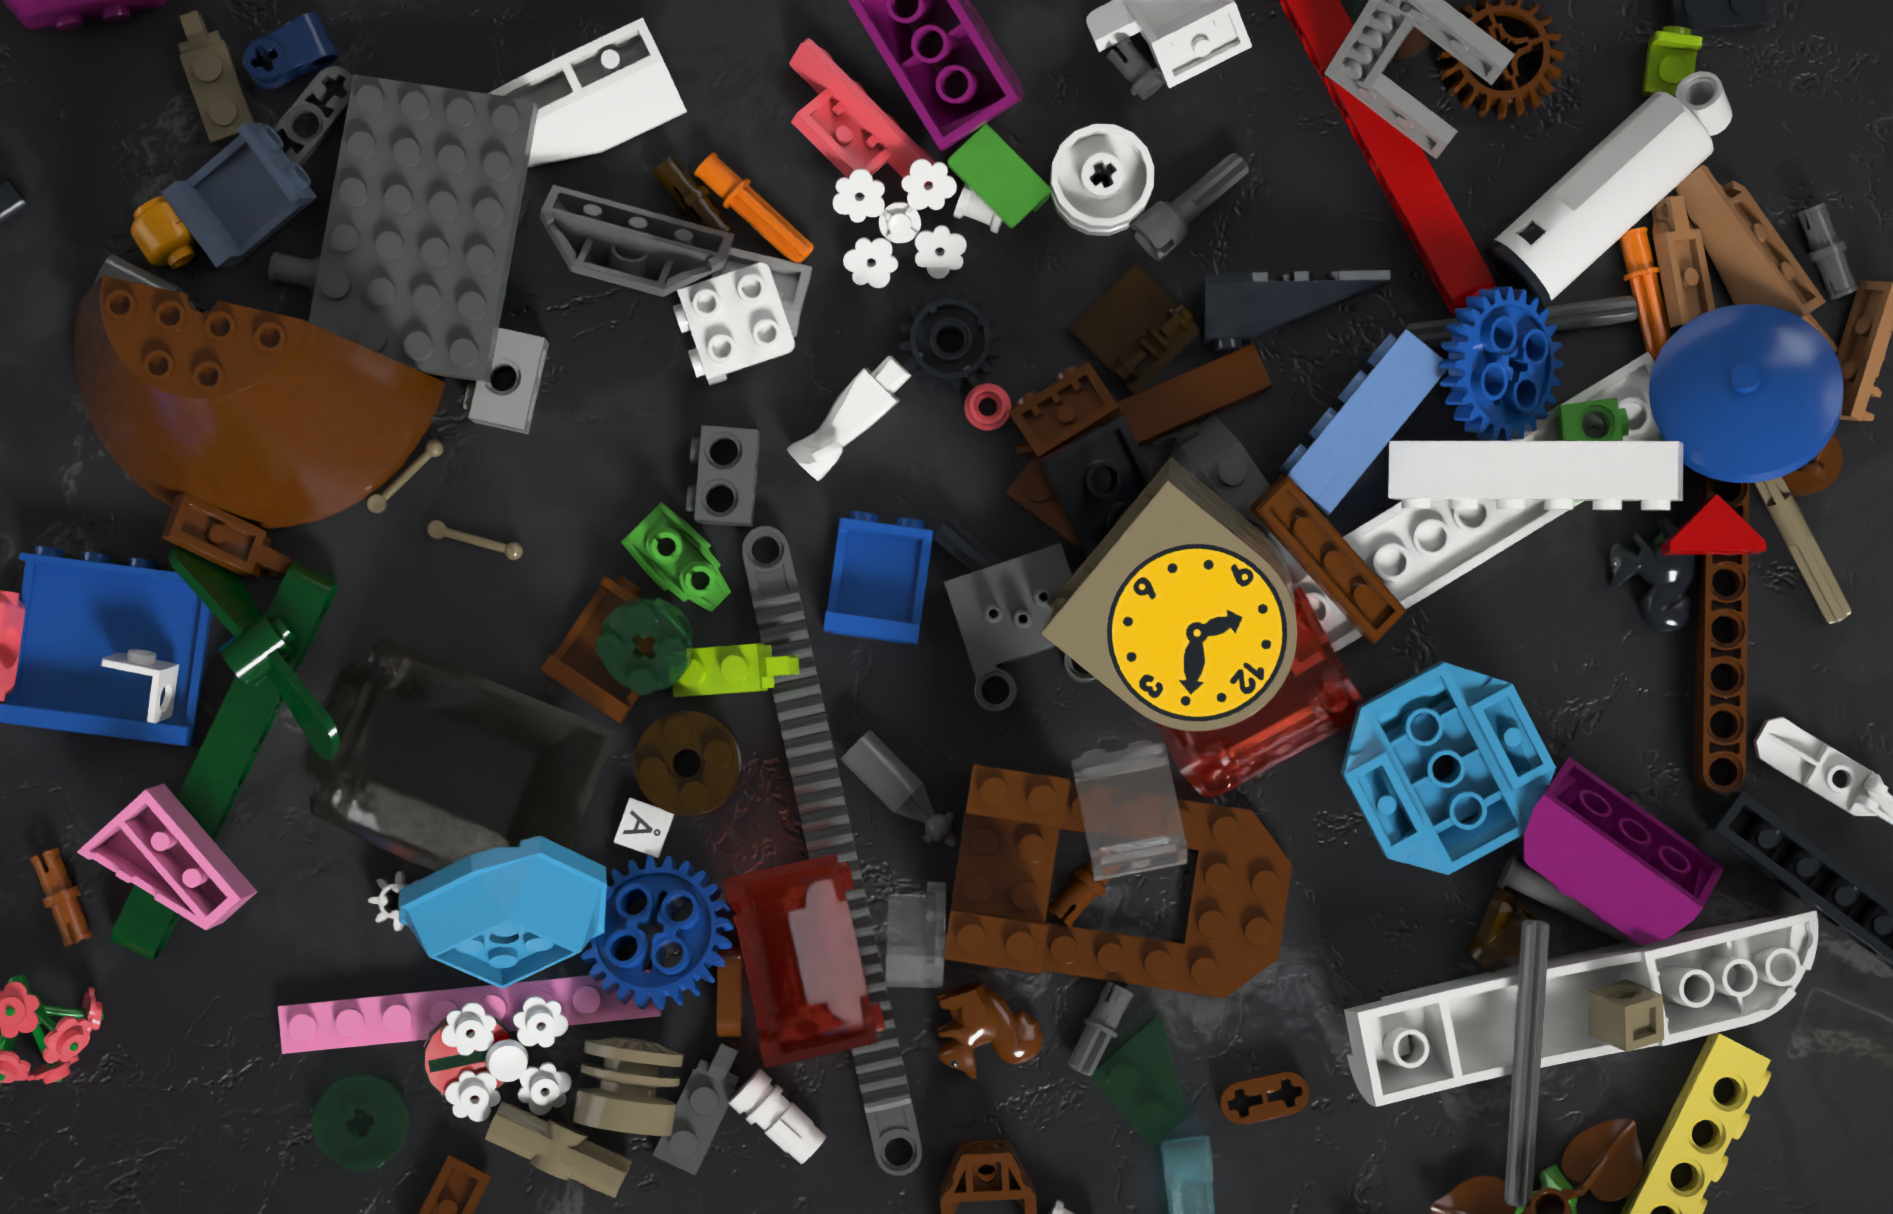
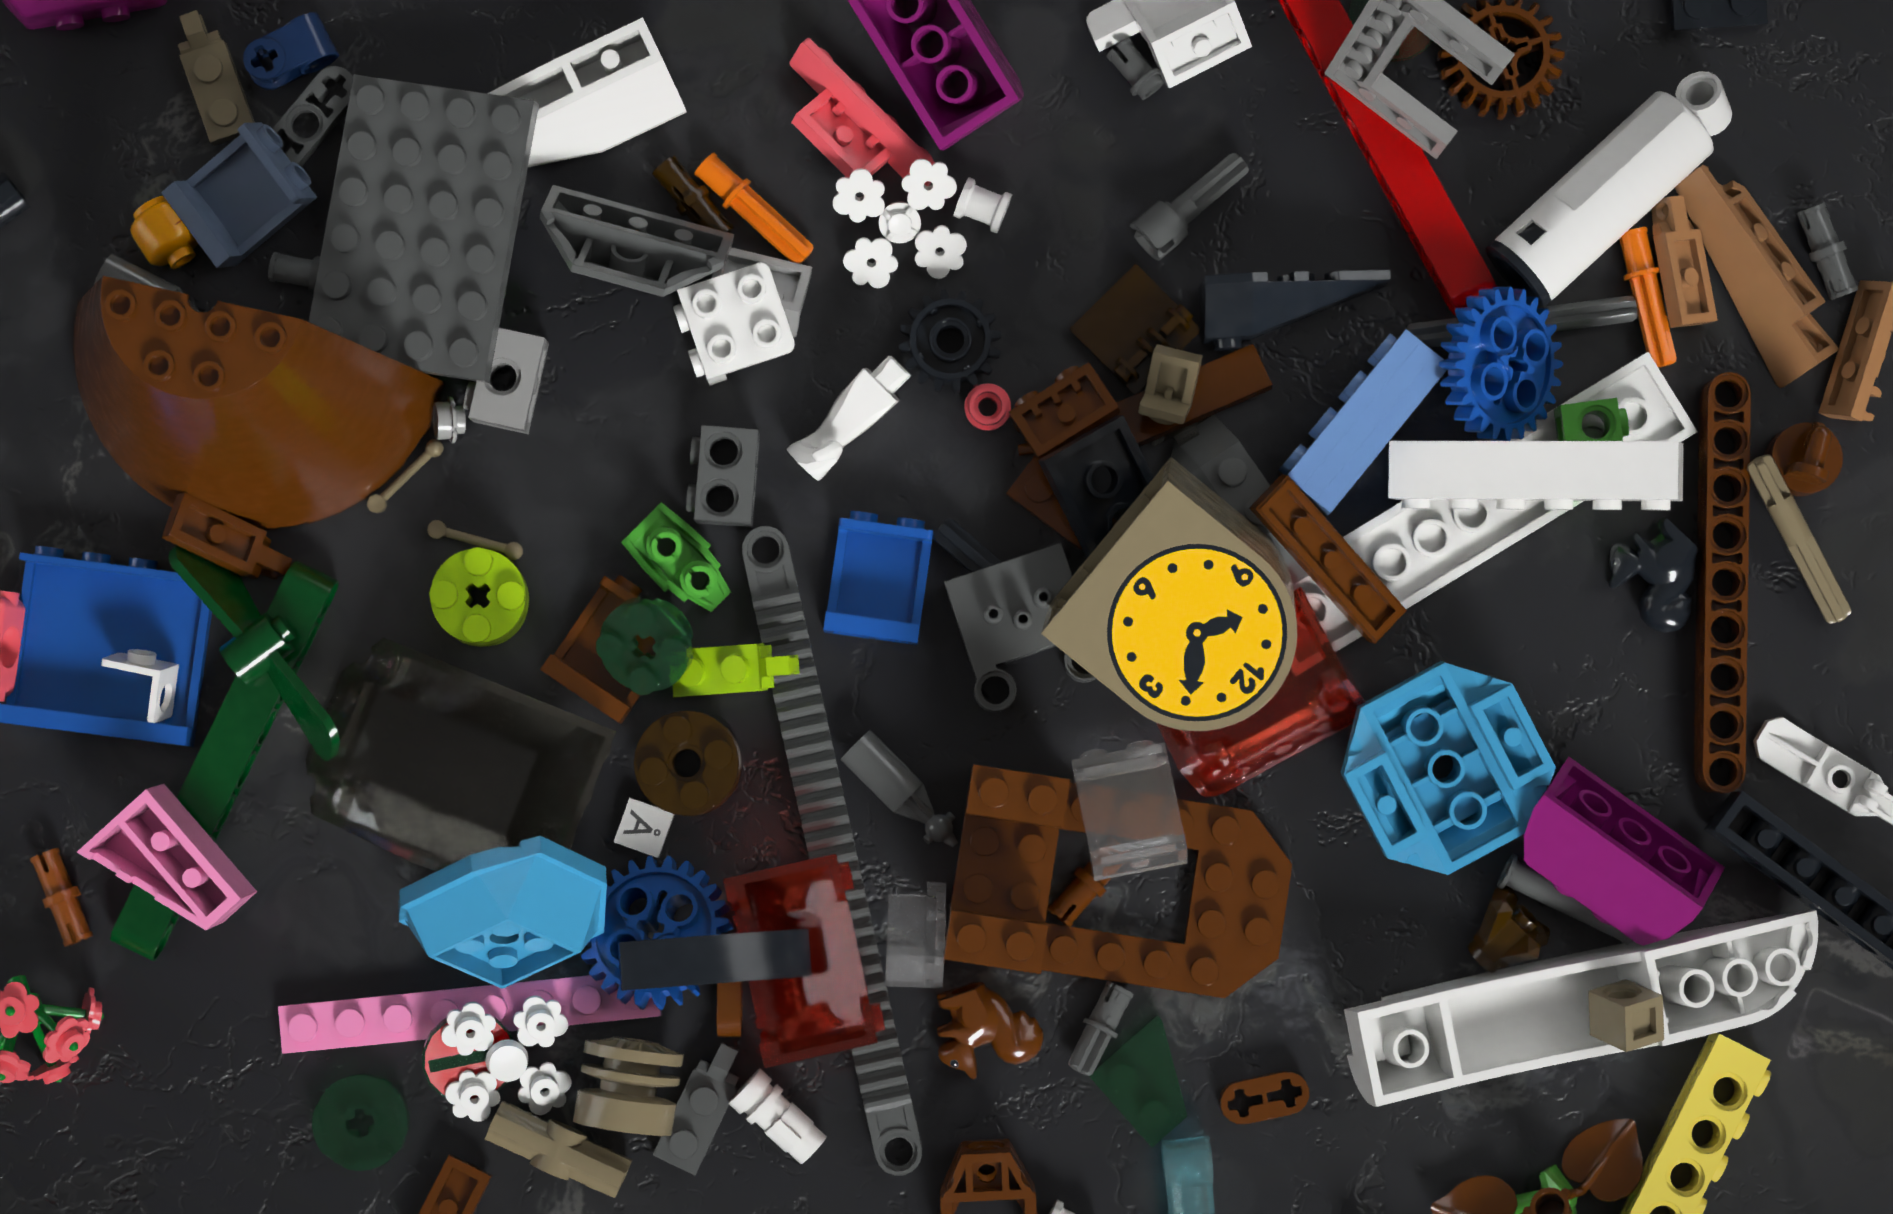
(385, 899): white gear -> none
(448, 420): none -> light grey plate
(452, 598): none -> lime brick
(714, 959): none -> black slope
(999, 176): bright green panel -> none
(1106, 152): white wheel -> none
(1170, 385): none -> dark tan bracket
(1526, 1062): dark grey axle -> none
(1669, 59): lime bracket -> none
(1714, 531): red slope -> none
(1747, 393): blue dish -> none

